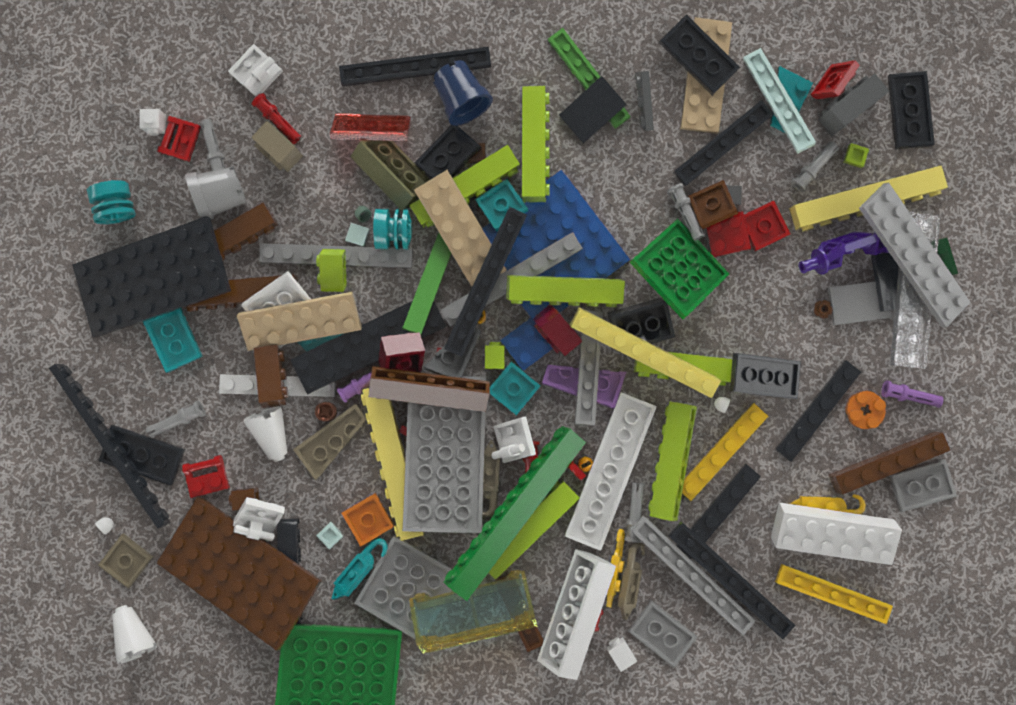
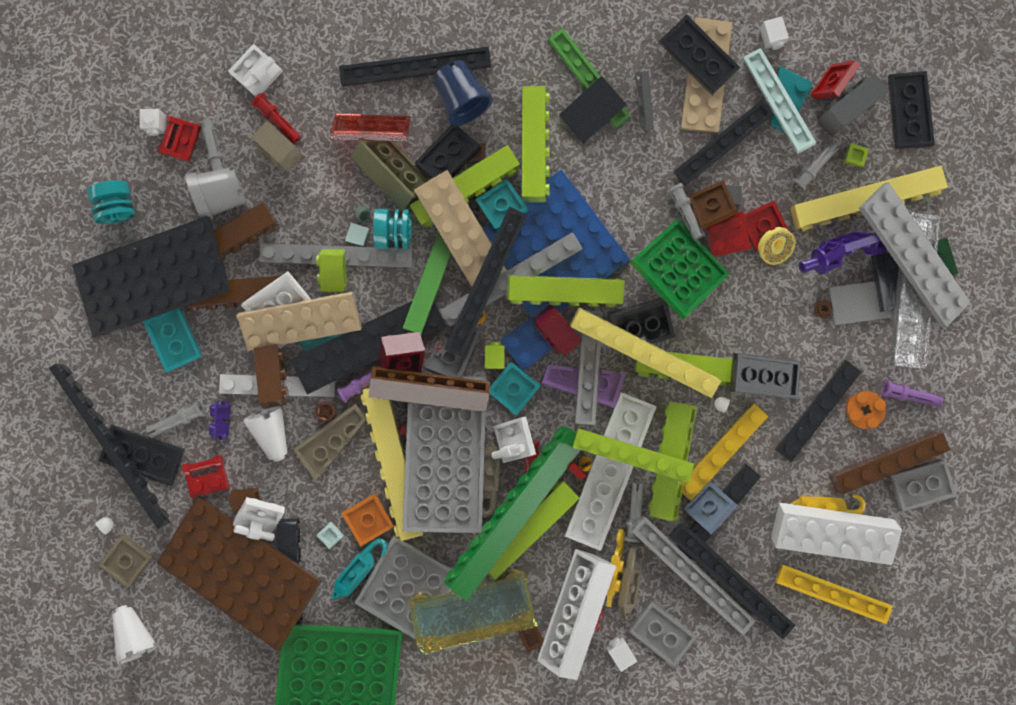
(218, 427): none -> dark purple hinge
(633, 455): none -> lime brick
(710, 507): none -> sand blue plate
(774, 33): none -> white brick
(776, 246): none -> tile

